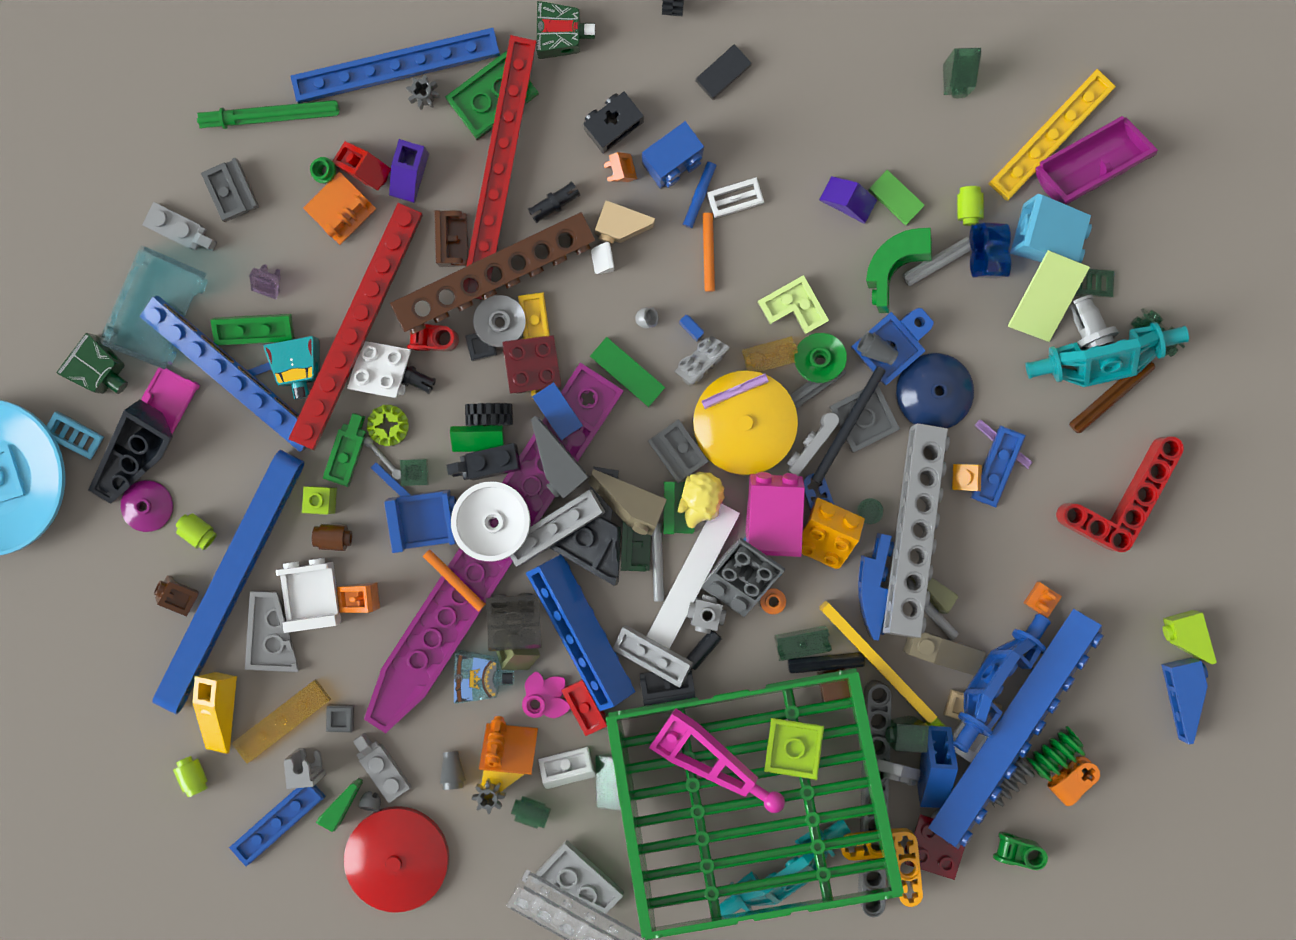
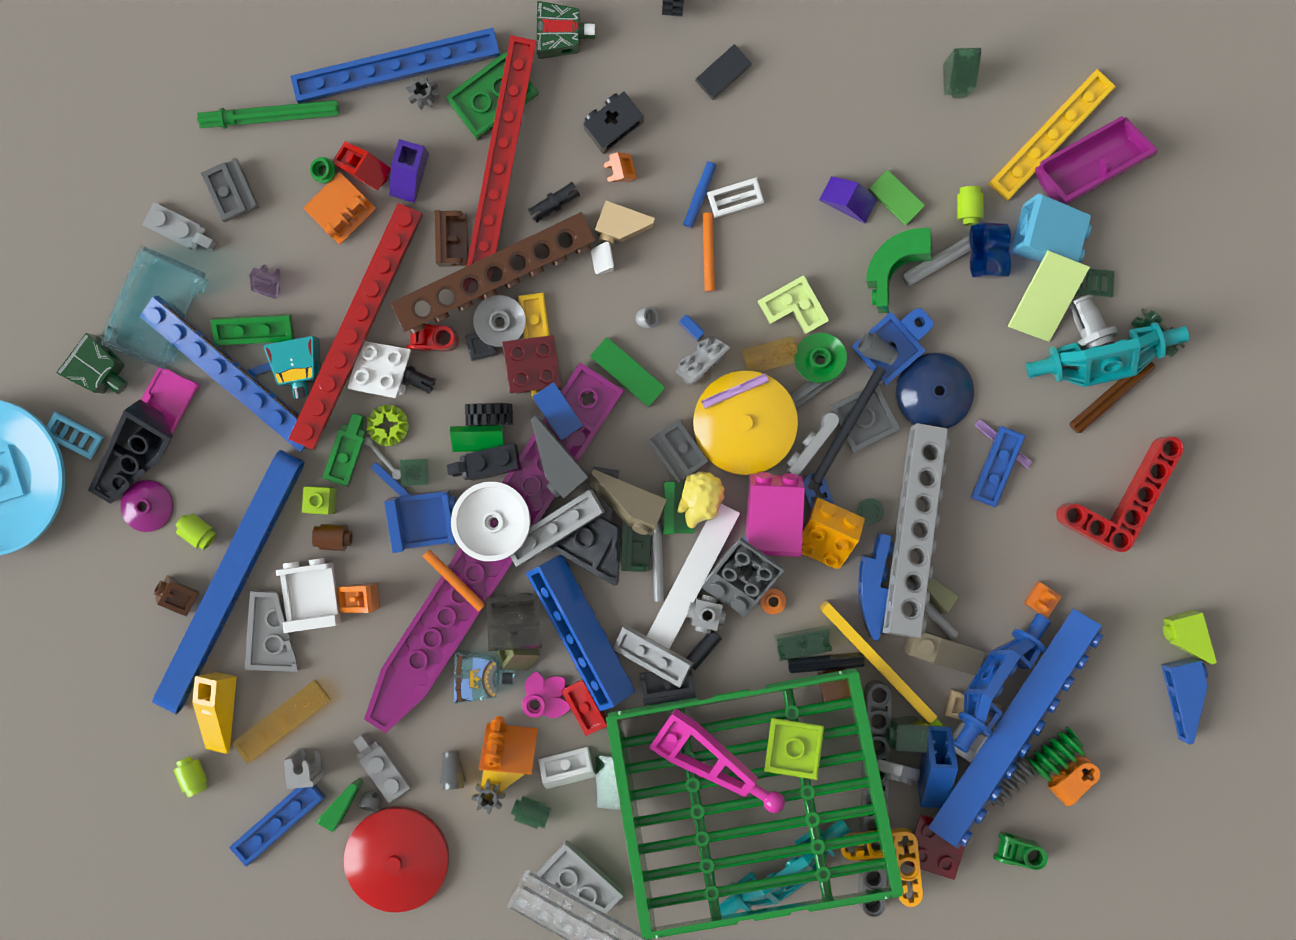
(340, 718): dark grey tile -> none
(673, 155): blue brick -> none
(966, 477): light orange plate -> none

